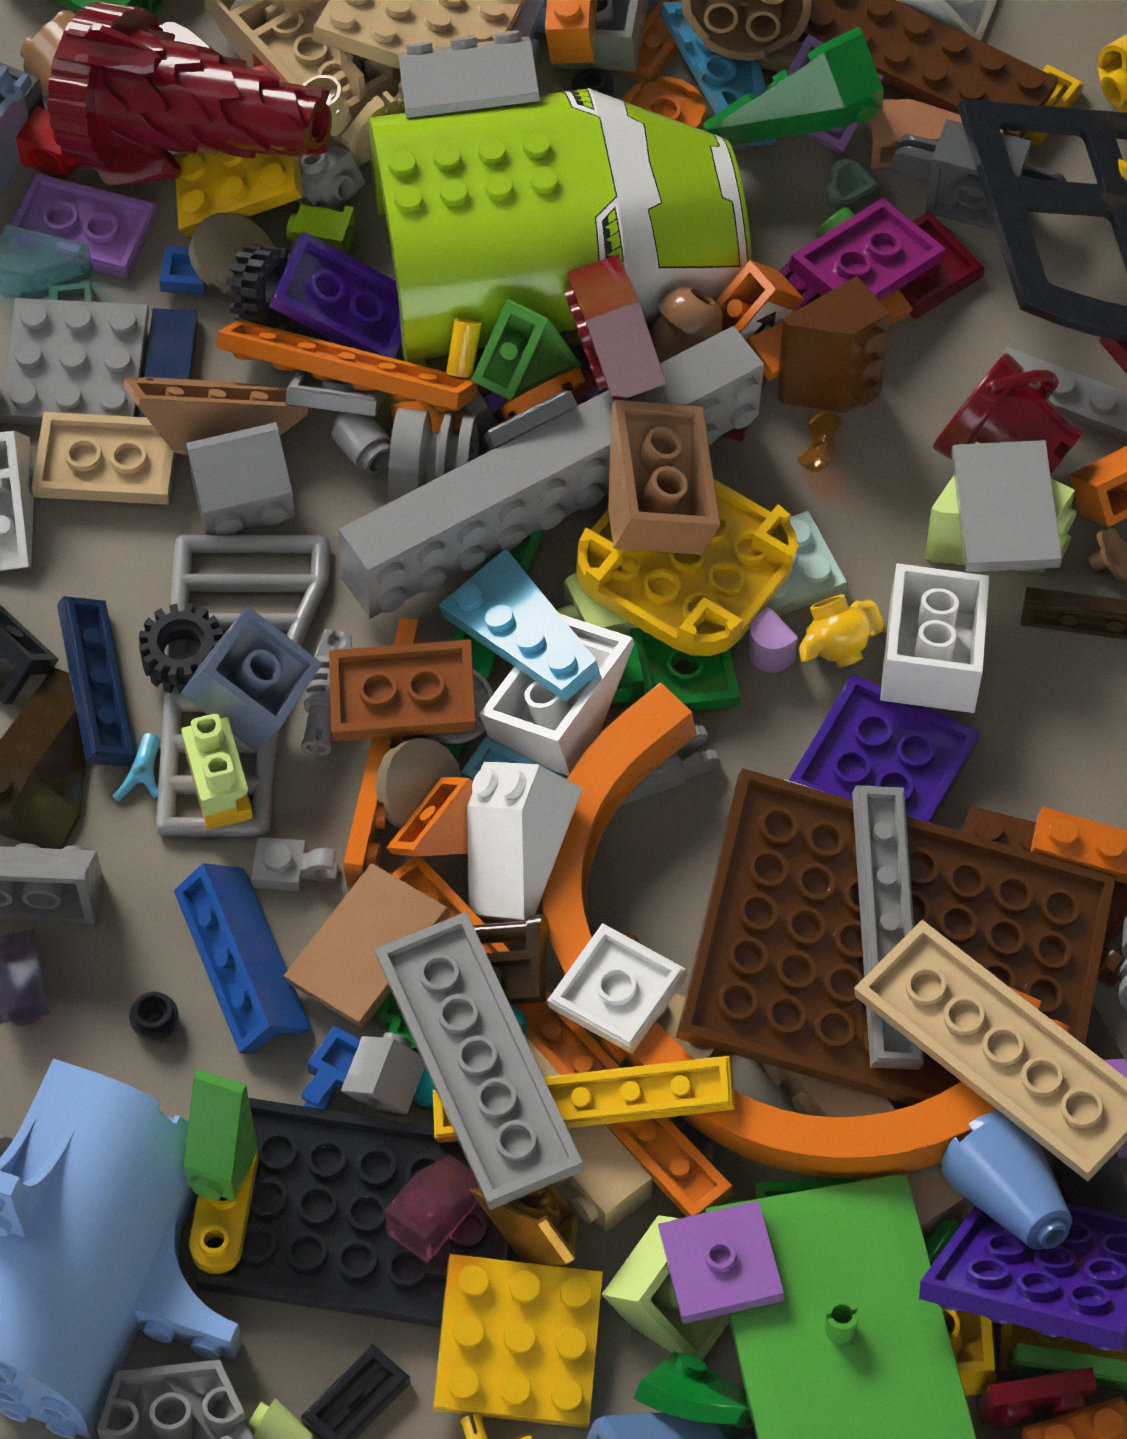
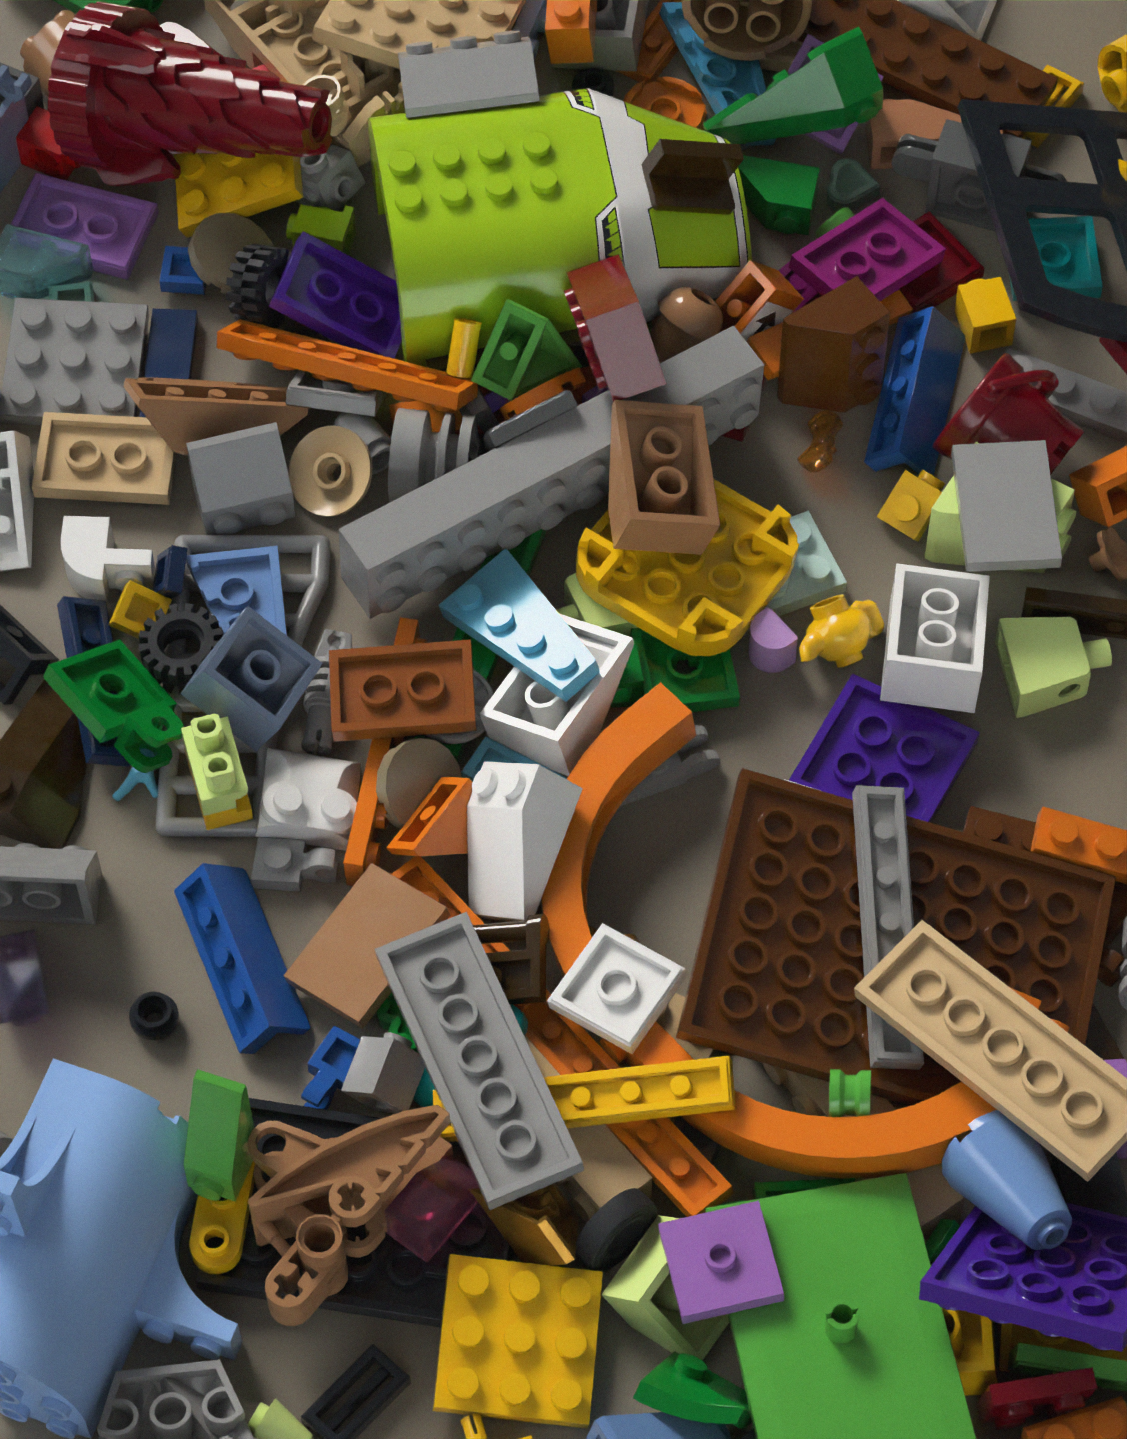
(94, 563): none -> white brick
(132, 715): none -> green plate
(134, 608): none -> yellow plate
(170, 571): none -> dark blue tile
(238, 580): none -> medium blue wing
(308, 798): none -> white slope
(313, 469): none -> tan dish
(330, 1186): none -> medium nougat piece
(615, 1230): none -> black tyre
(691, 176): none -> dark brown panel
(780, 193): none -> green slope
(849, 1093): none -> bright green wheel
(911, 503): none -> yellow bracket
(915, 392): none -> blue panel
(985, 314): none -> yellow brick
(1047, 661): none -> yellowish green torso
(1068, 253): none -> teal plate

